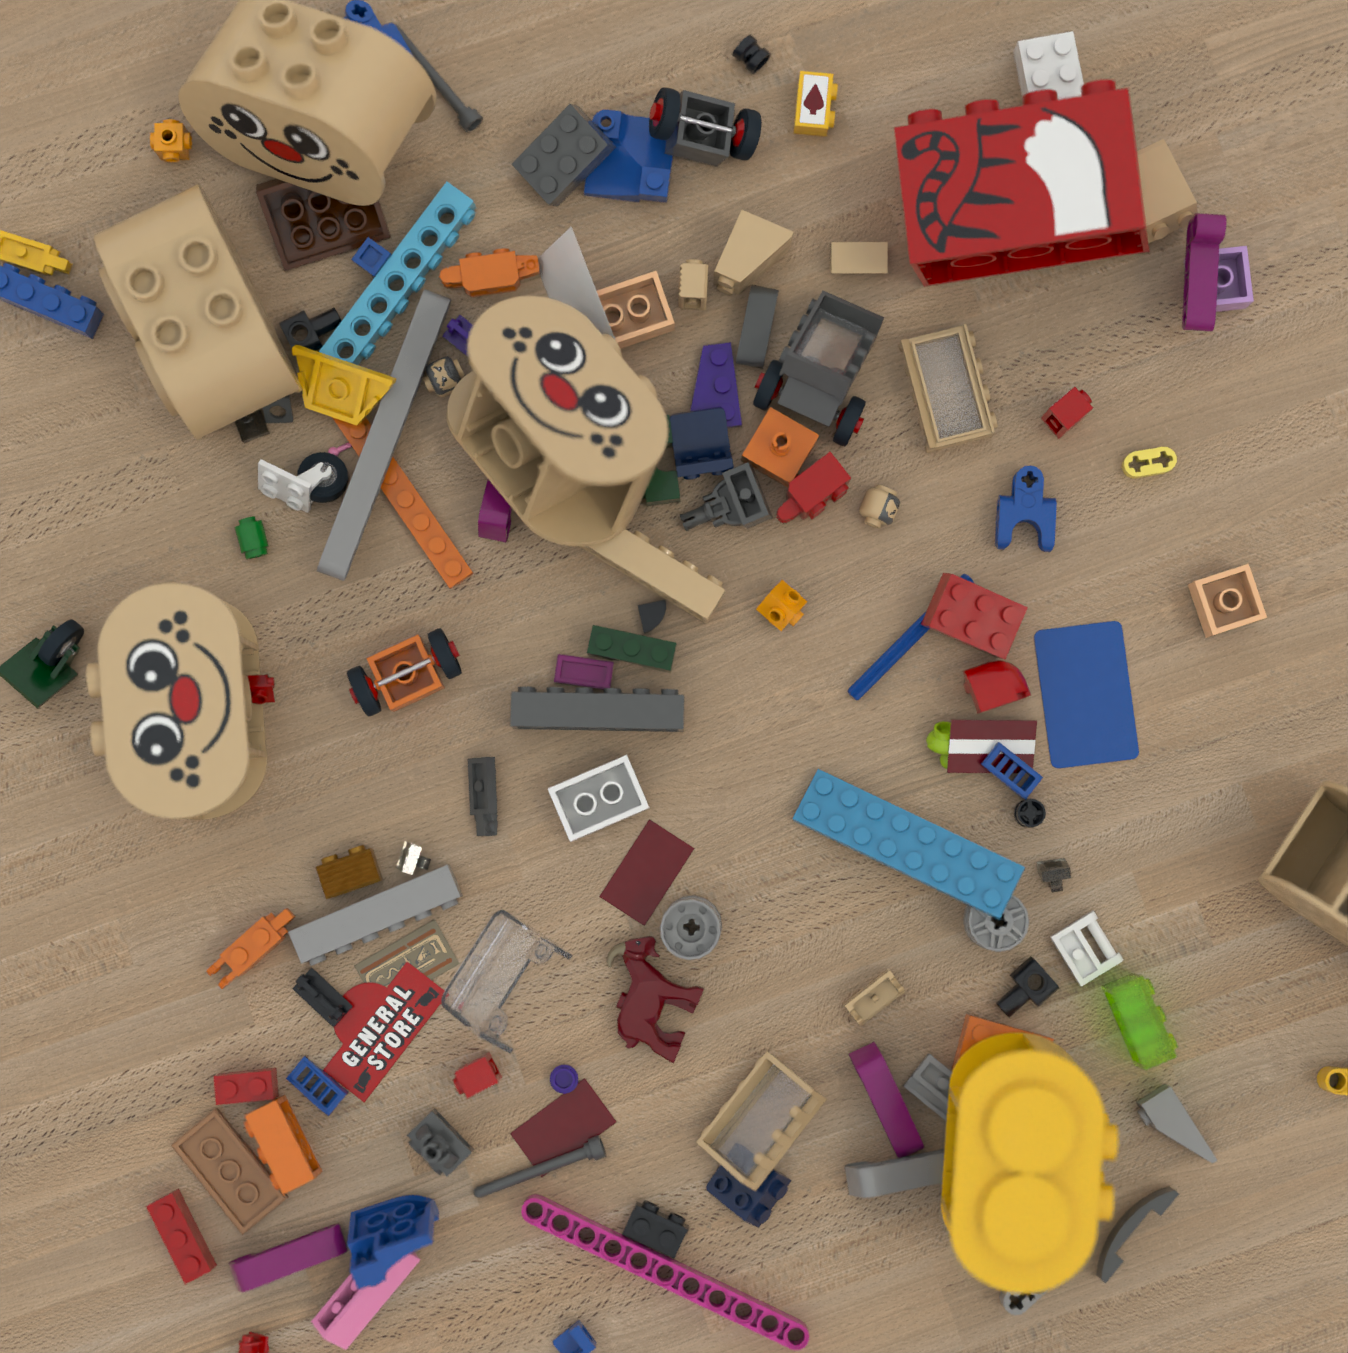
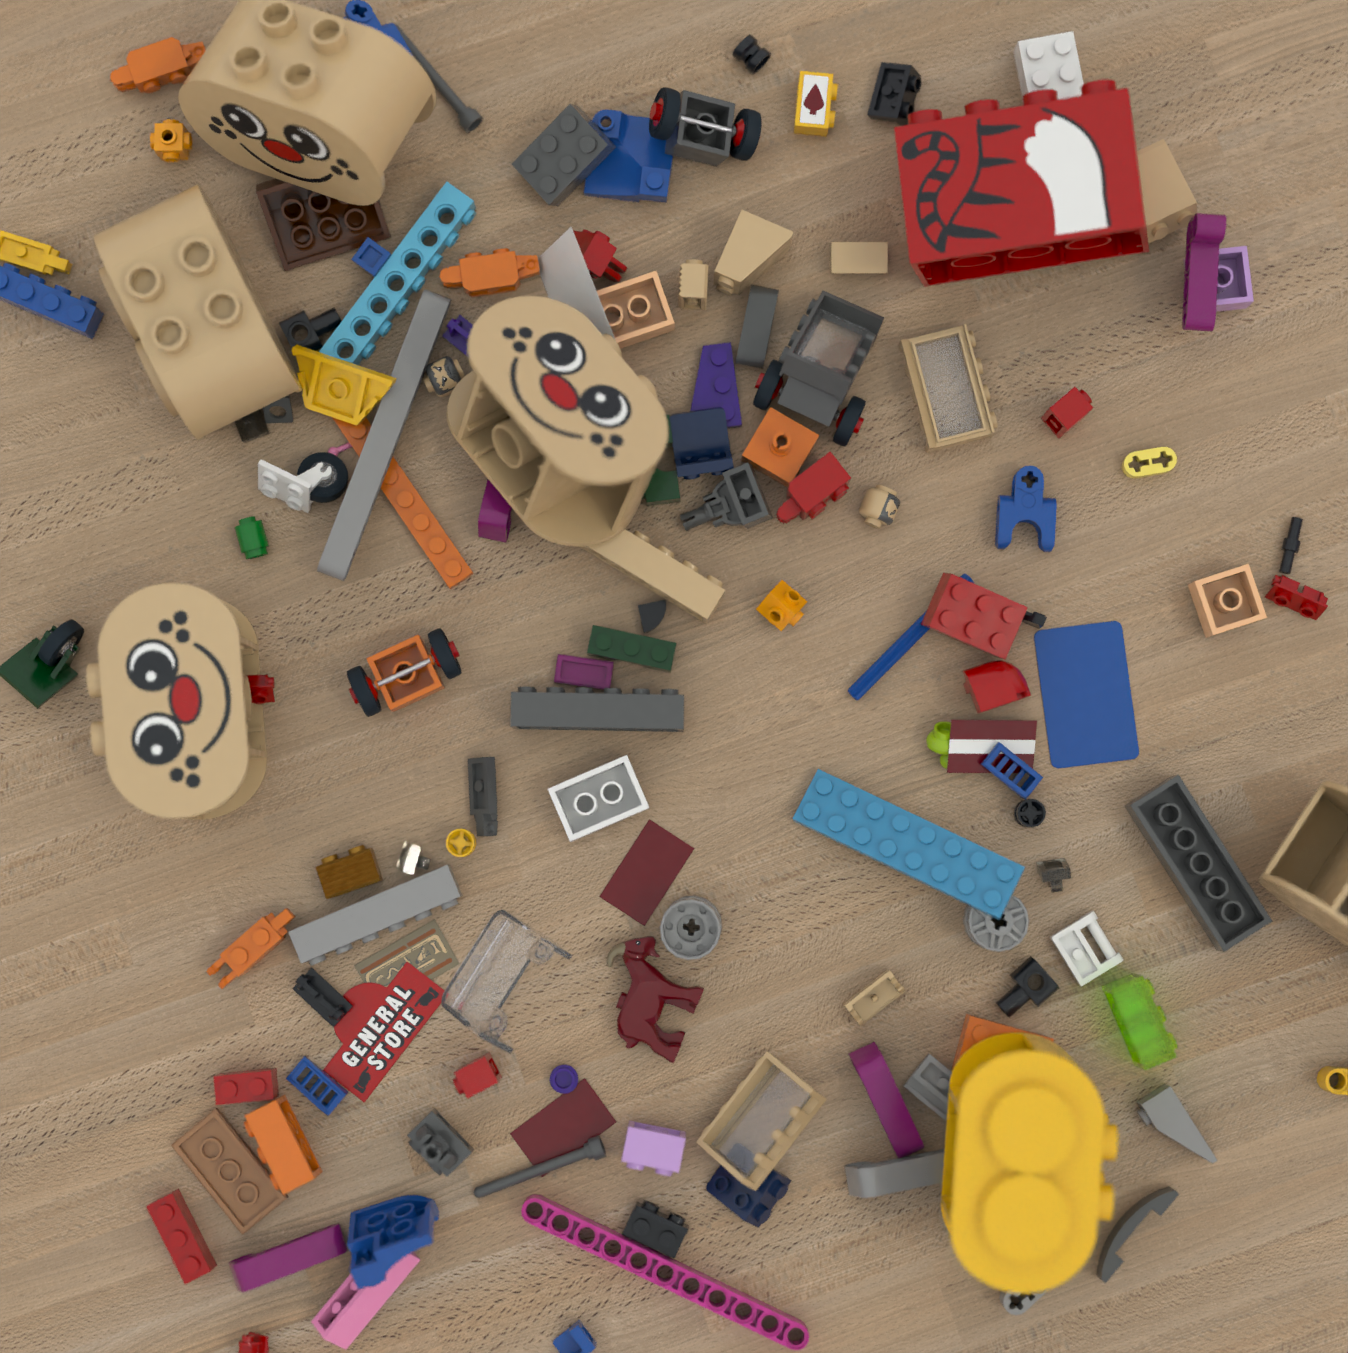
(157, 65): none -> orange hinge
(458, 845): none -> yellow wheel
(599, 255): none -> red brick
(653, 1148): none -> lavender brick
(894, 93): none -> black bracket
(1034, 619): none -> black tile
(1198, 863): none -> dark grey brick
(1291, 545): none -> black bar
(1308, 603): none -> red hinge

